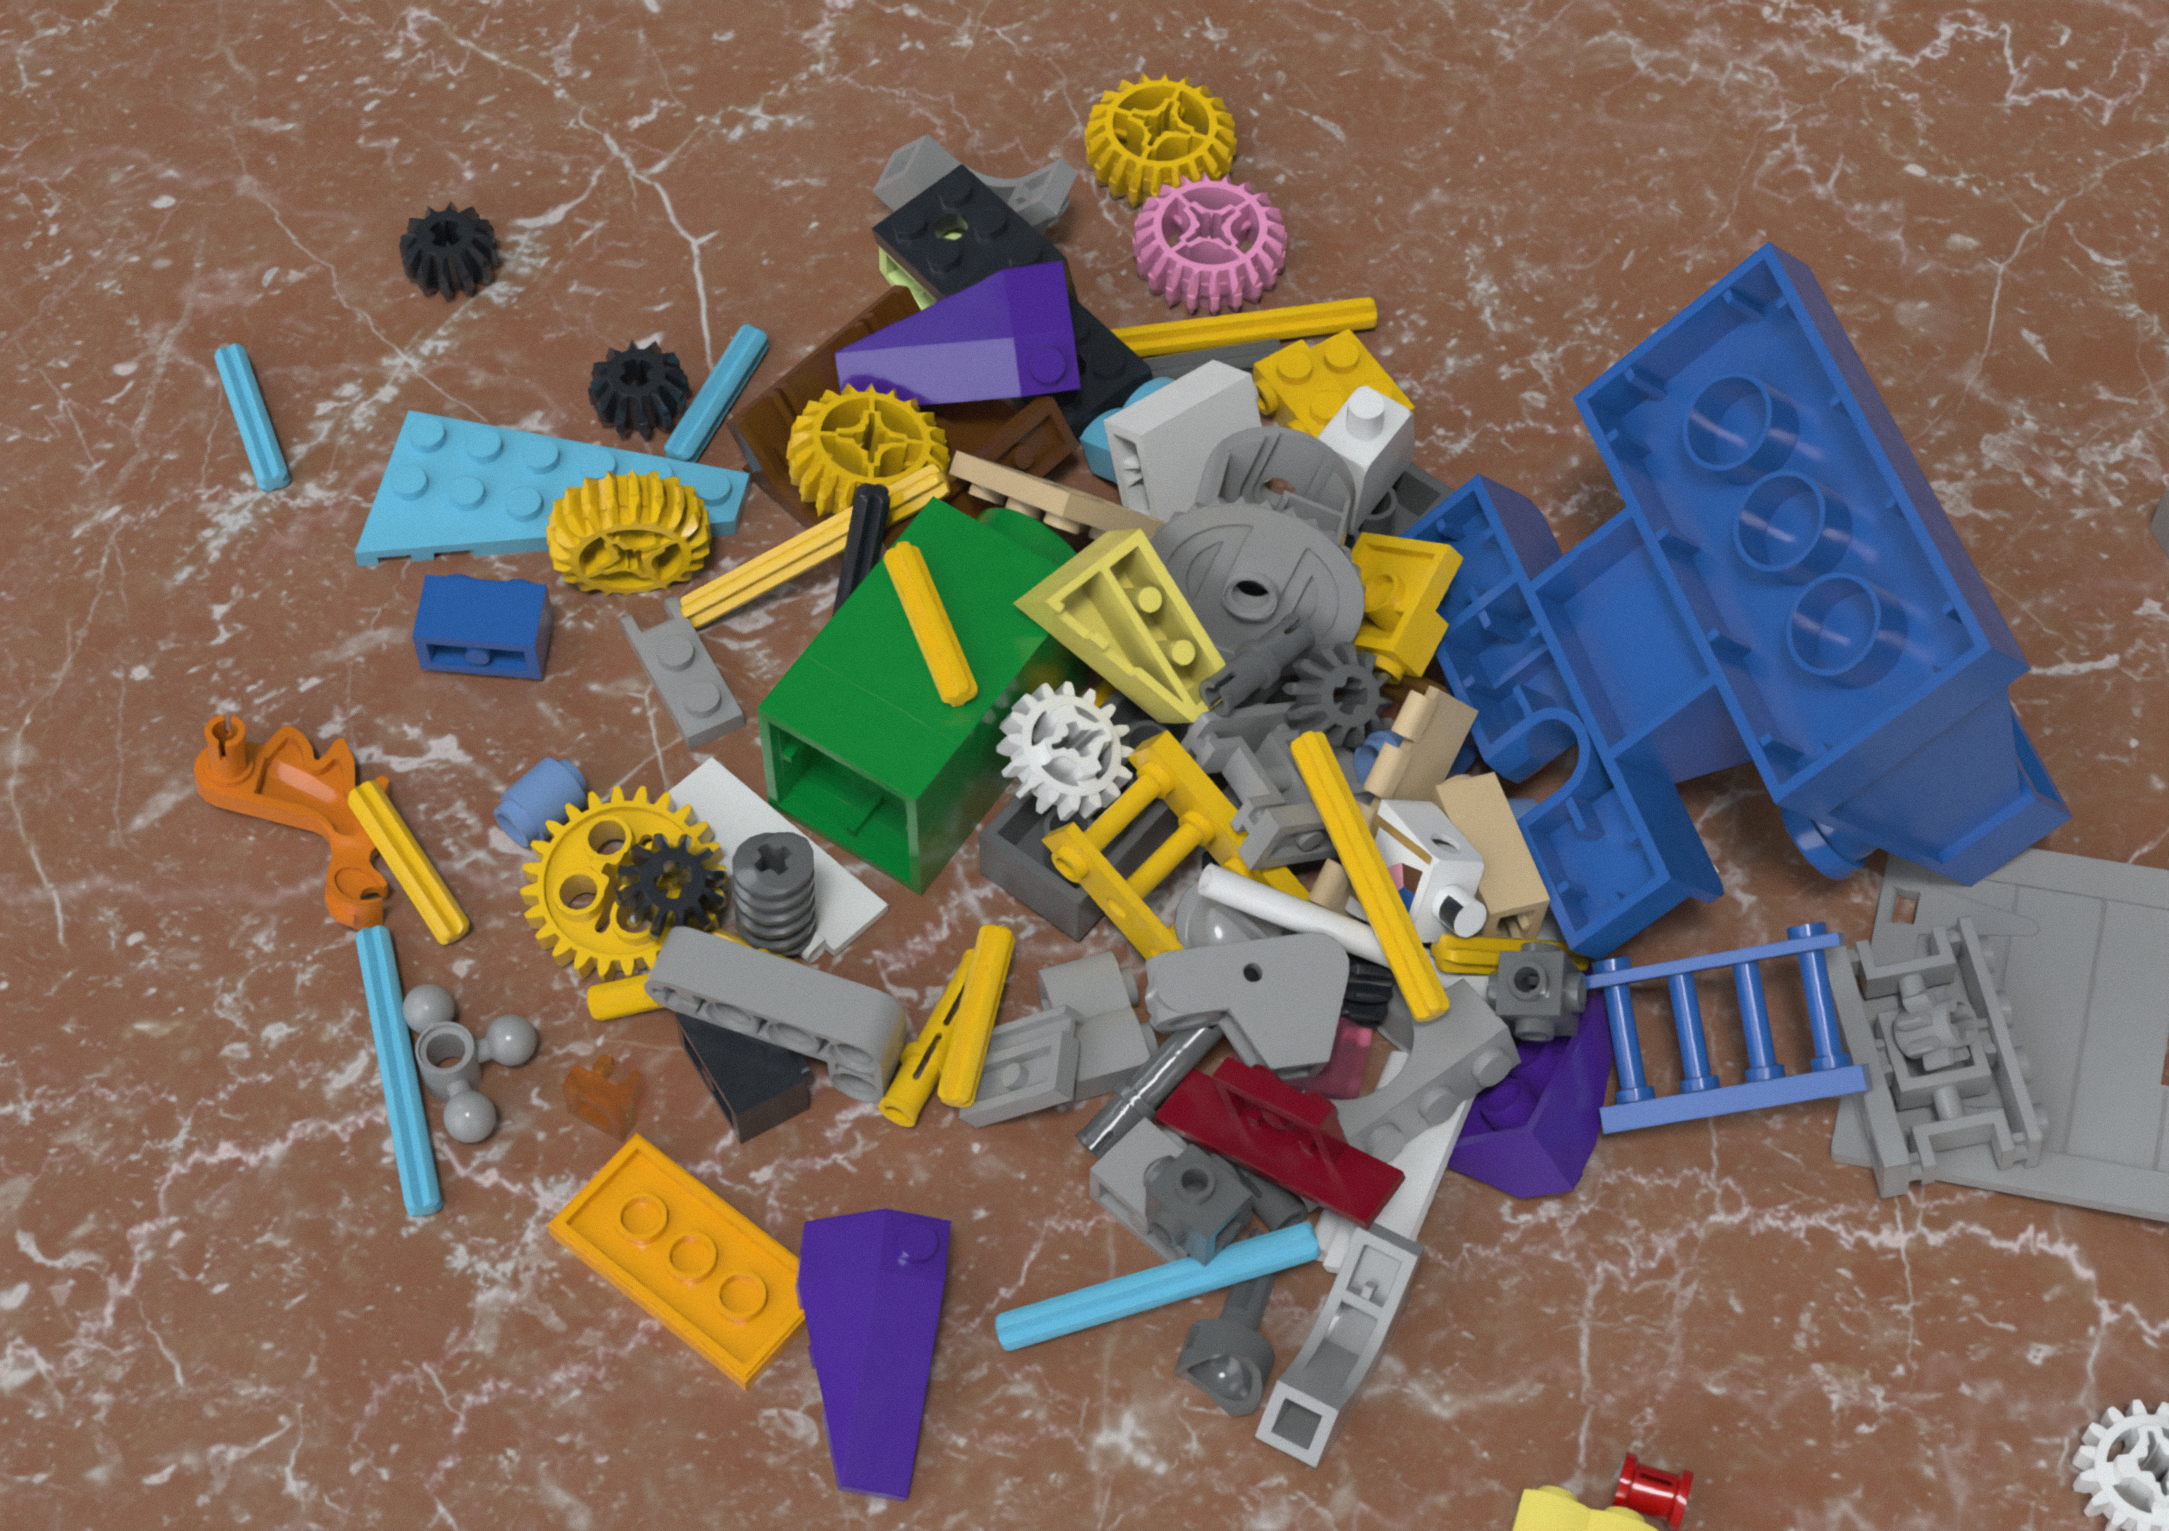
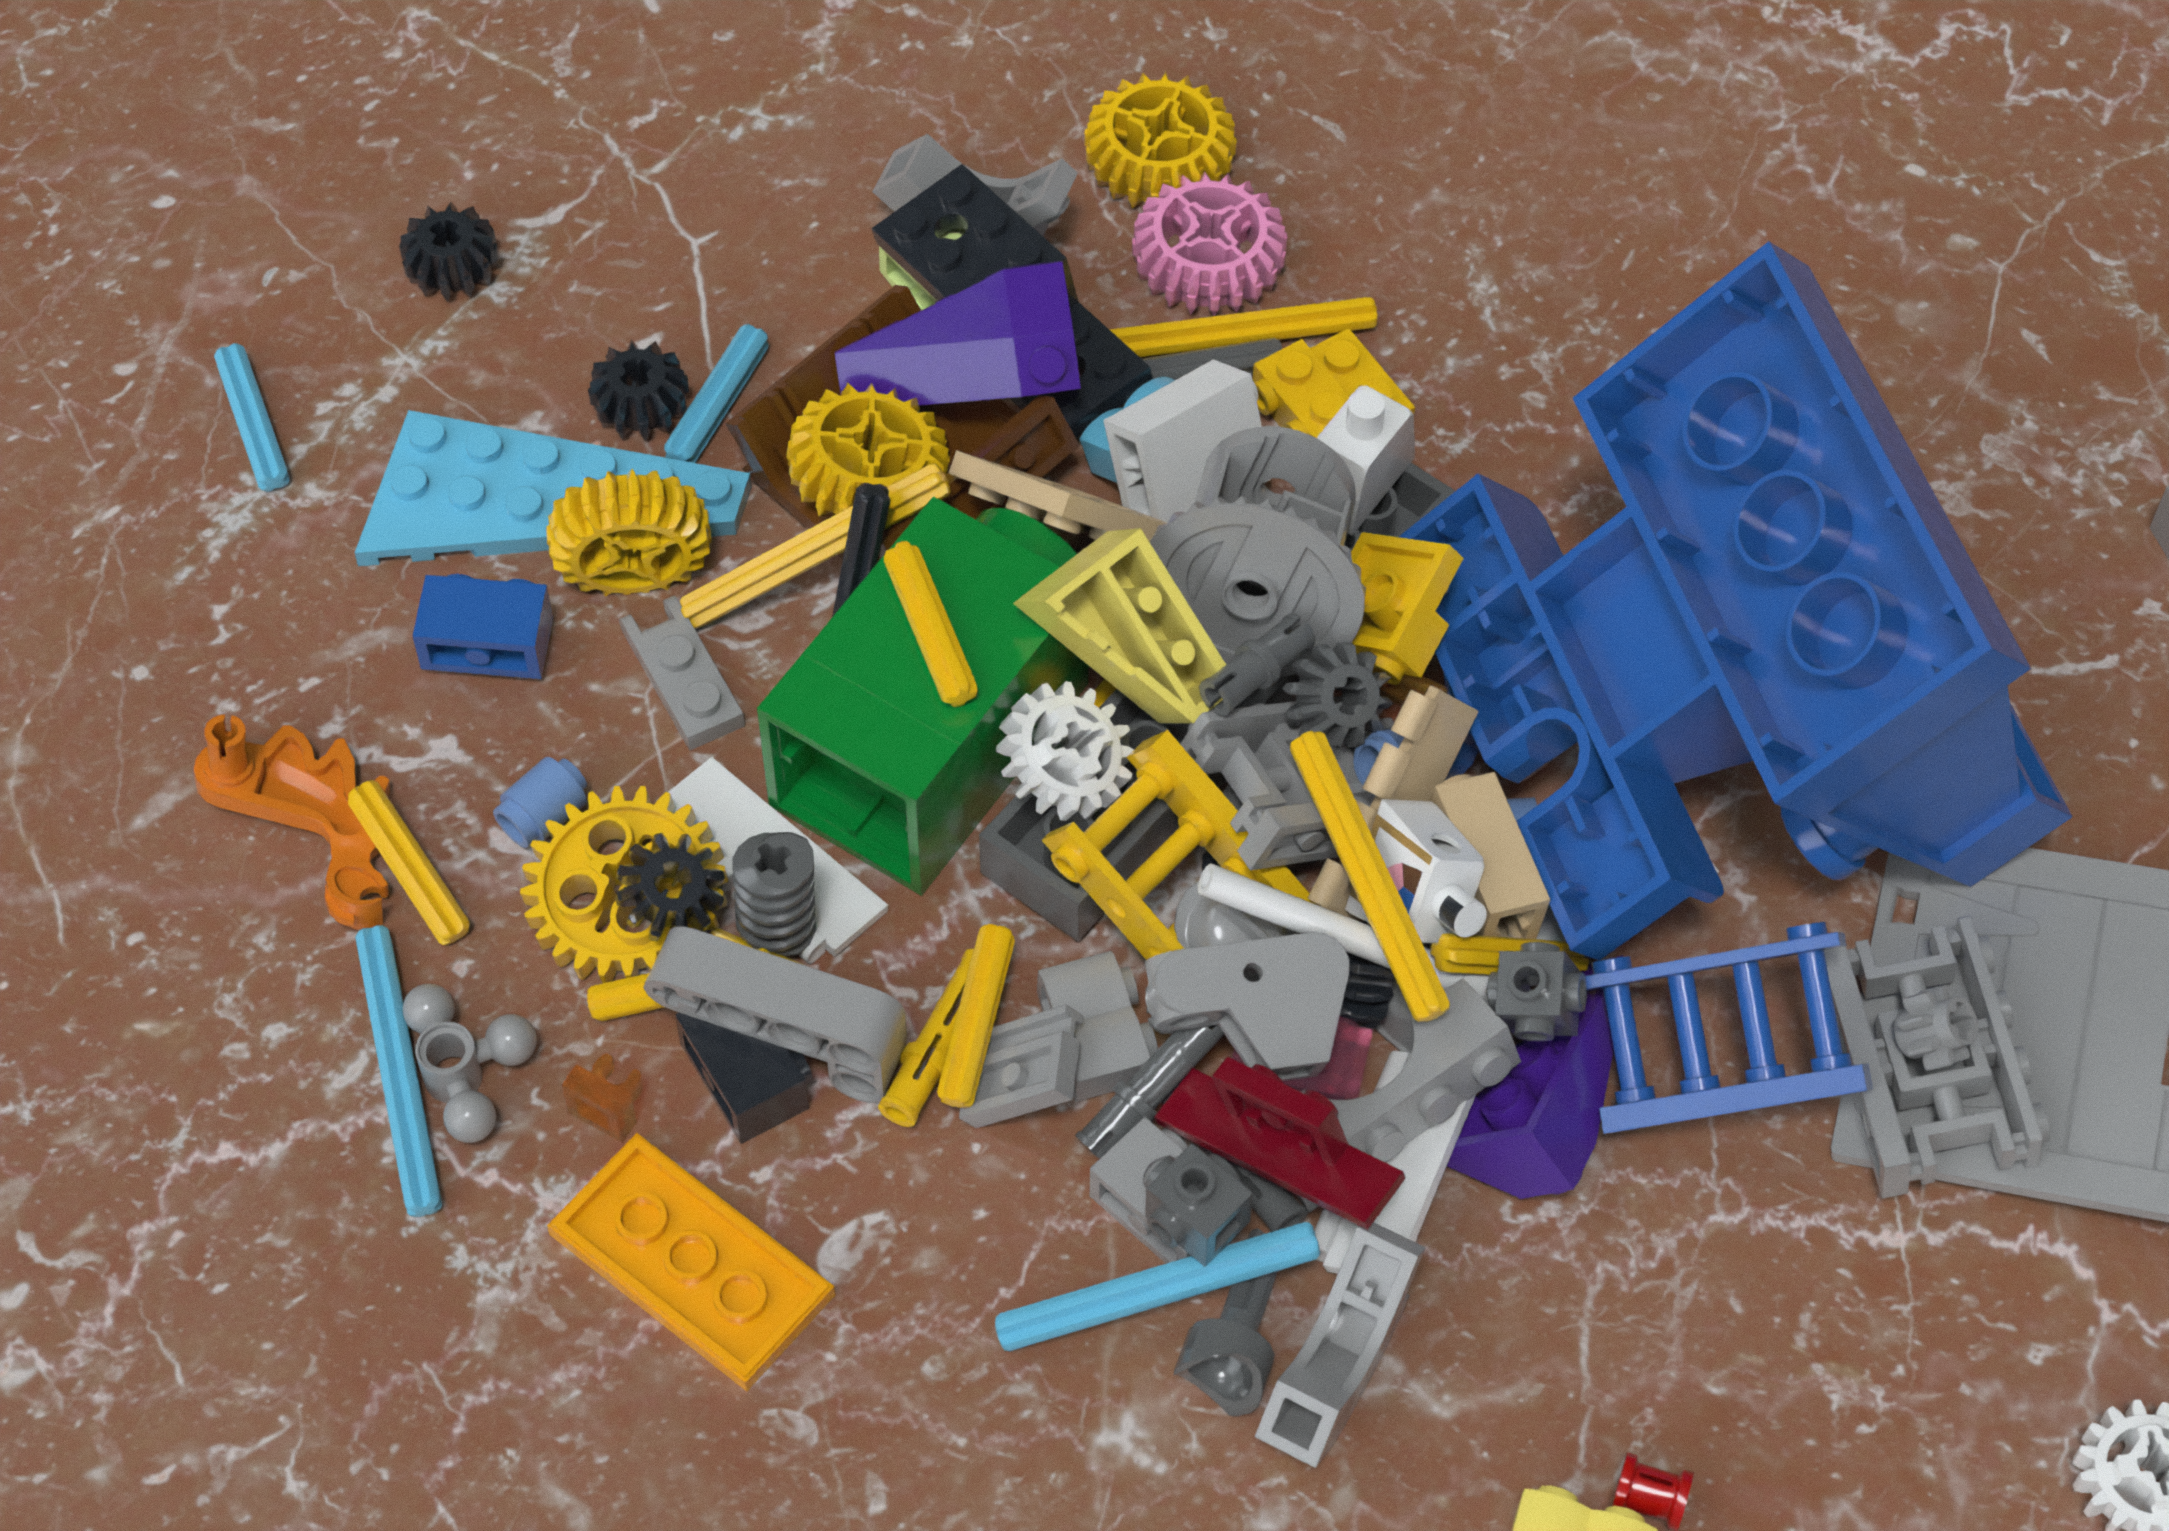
(872, 1319): dark purple wedge -> none

